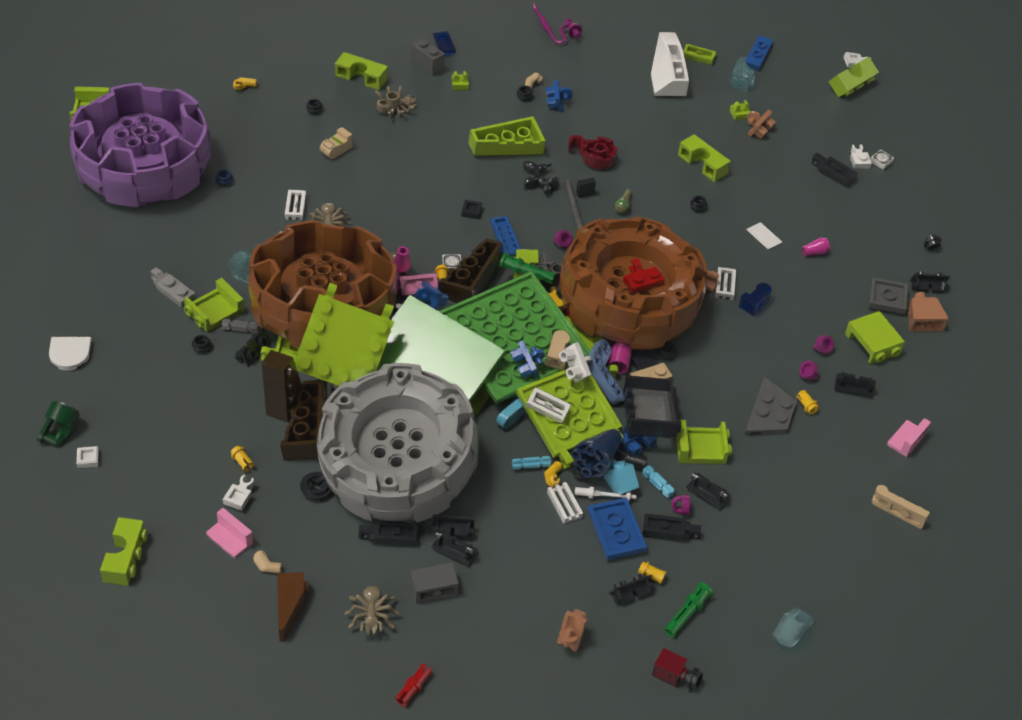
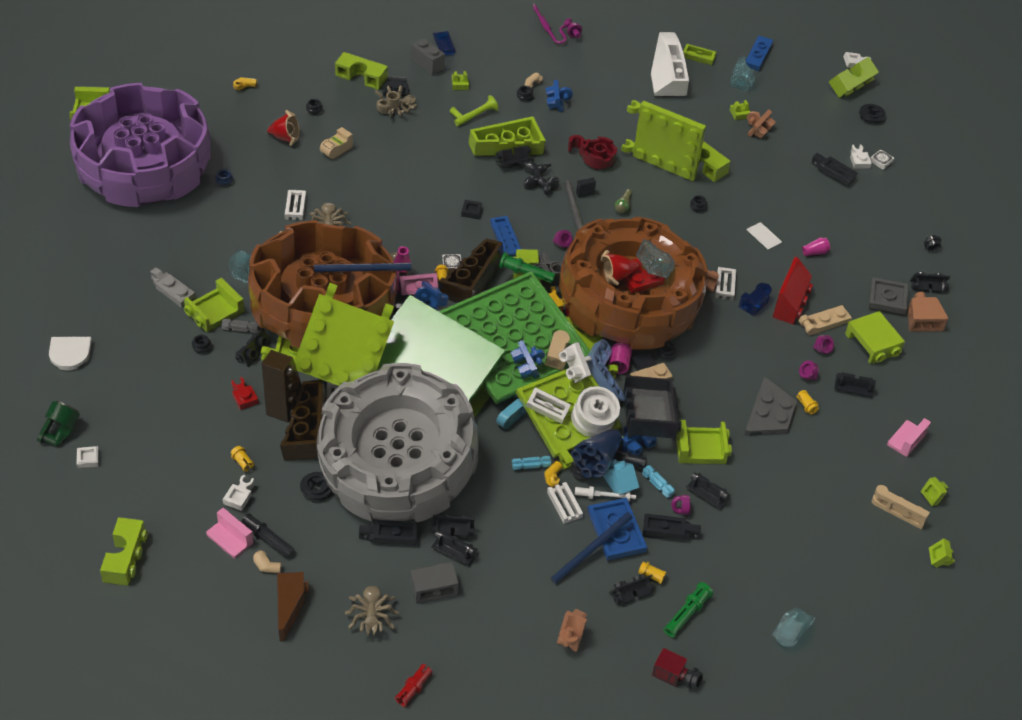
(244, 396): none -> red plate
(261, 530): none -> black axle
(285, 128): none -> hat
(363, 267): none -> dark blue piece
(394, 83): none -> black piece
(461, 119): none -> lime piece
(507, 158): none -> black hinge
(591, 548): none -> dark blue piece
(595, 411): none -> white wheel
(617, 267): none -> red hat
(655, 260): none -> clear light blue arch
(666, 139): none -> lime plate
(793, 293): none -> red slope
(825, 320): none -> tan plate
(876, 114): none -> black gear
(934, 491): none -> lime tile
(941, 553): none -> lime tile

